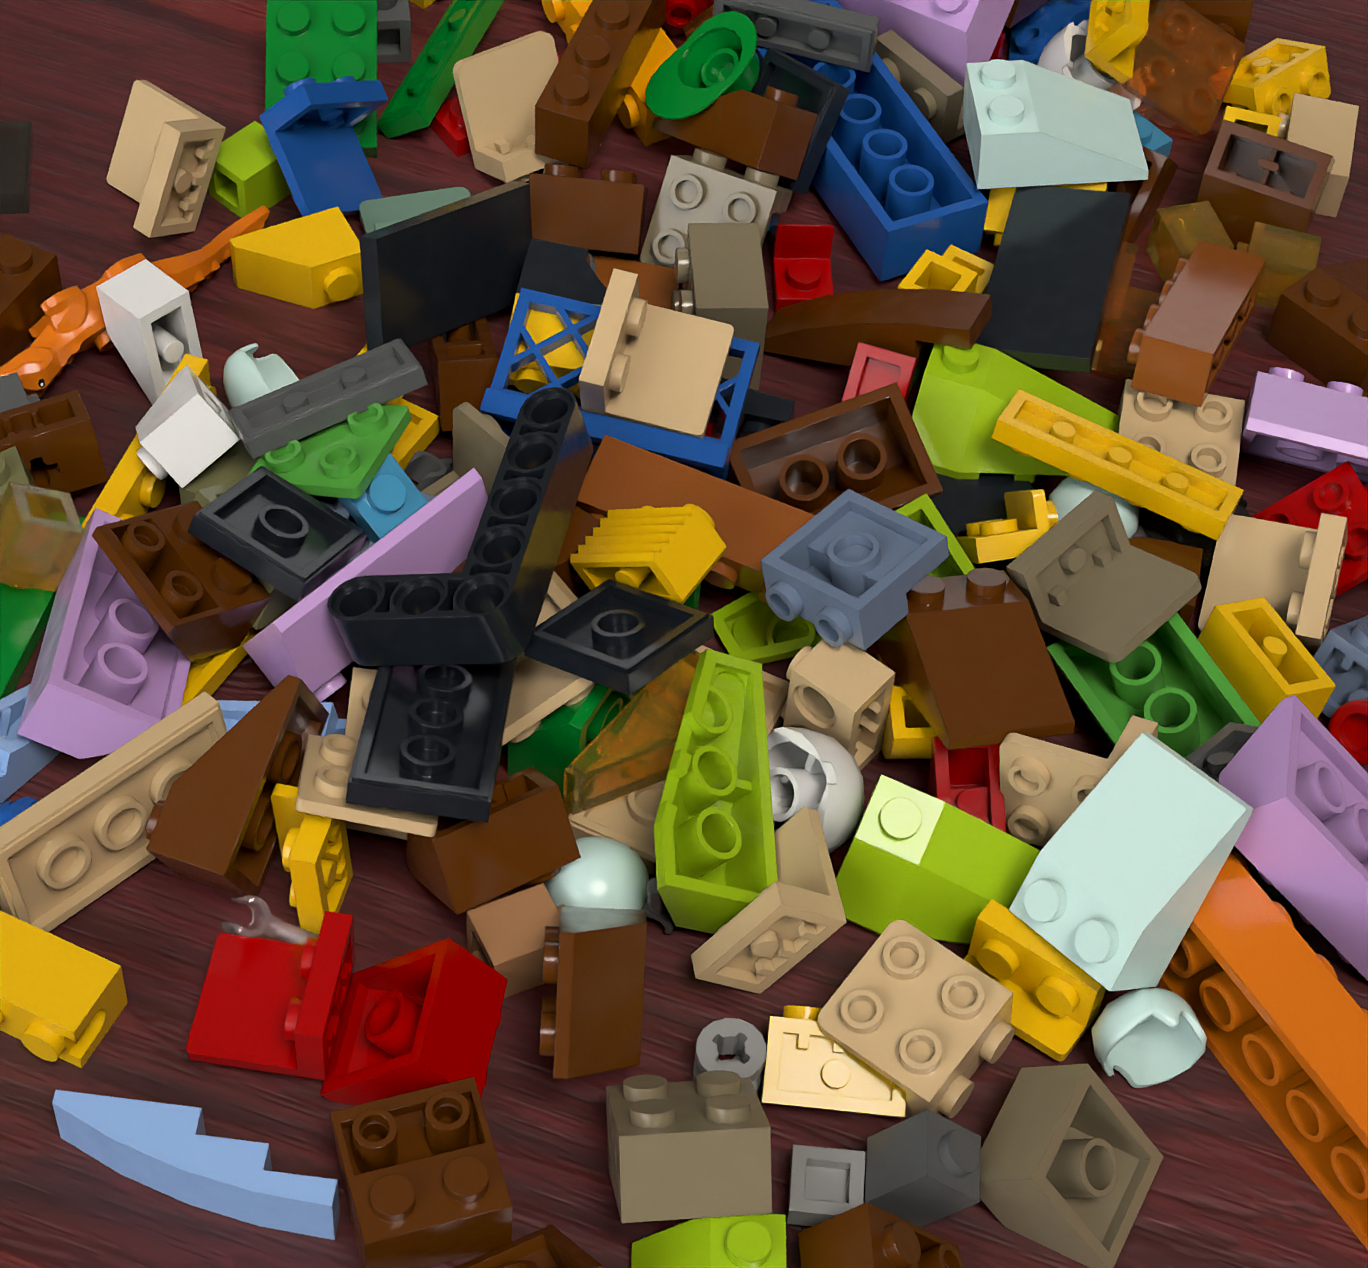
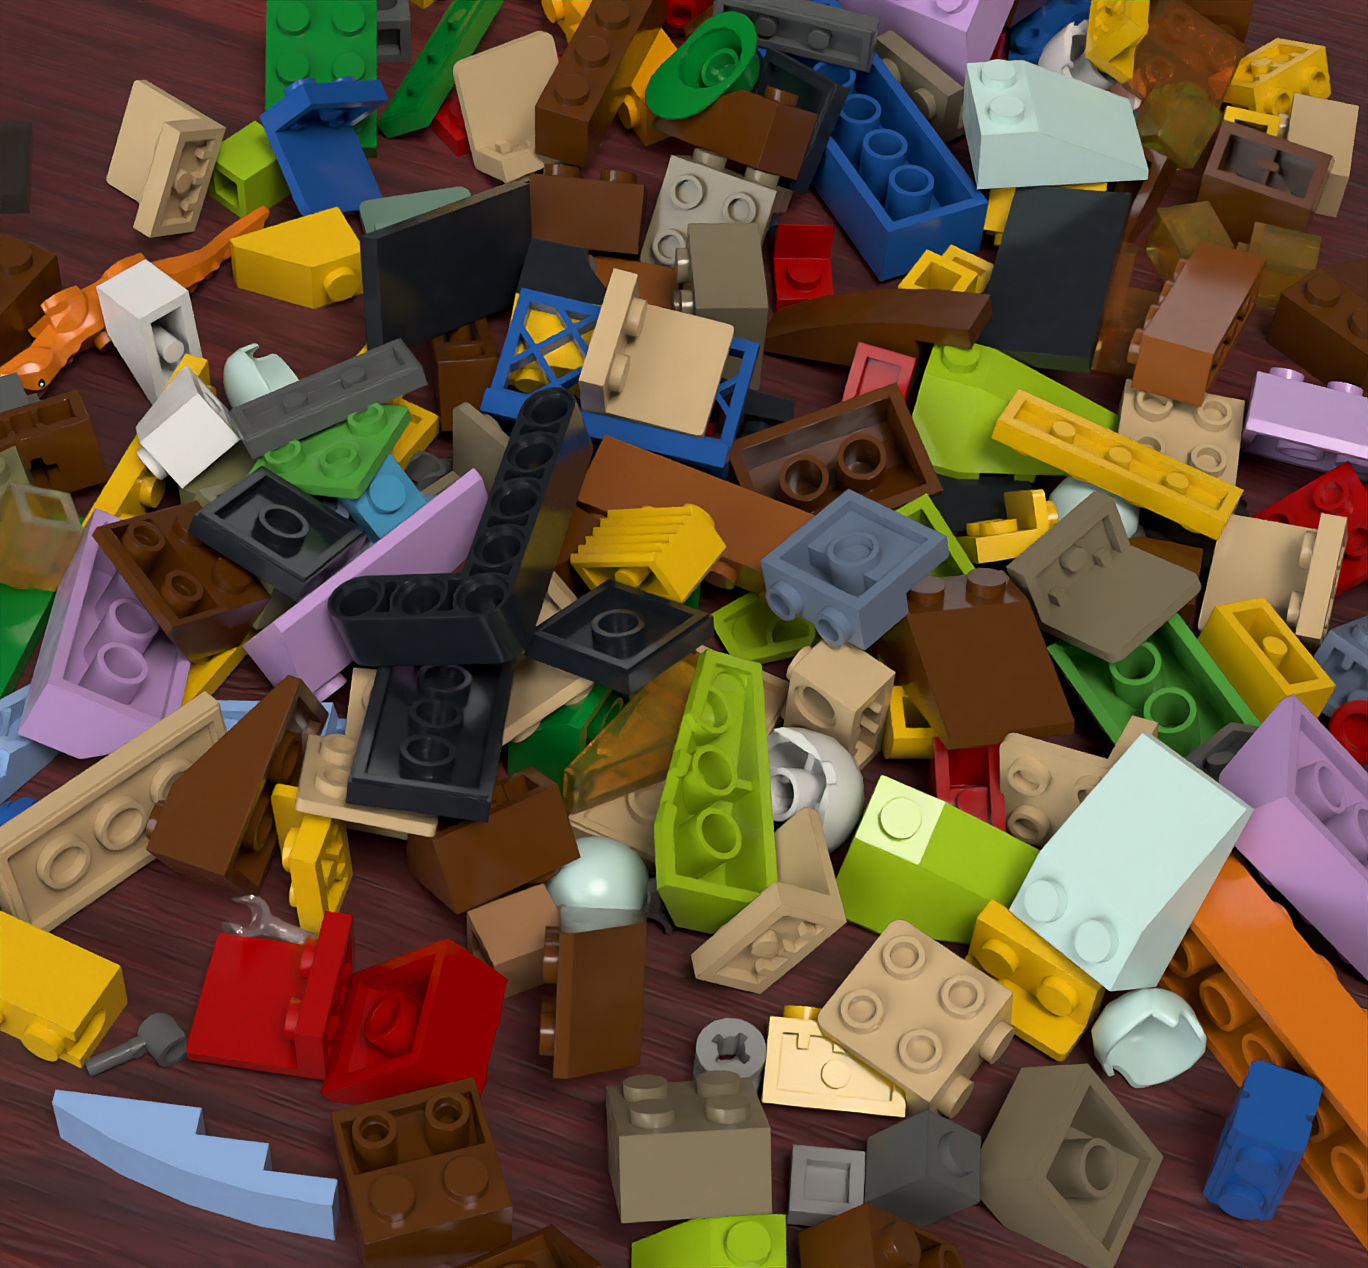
(157, 1034): none -> dark grey hand
(1178, 122): none -> clear yellow brick
(1262, 1141): none -> blue brick

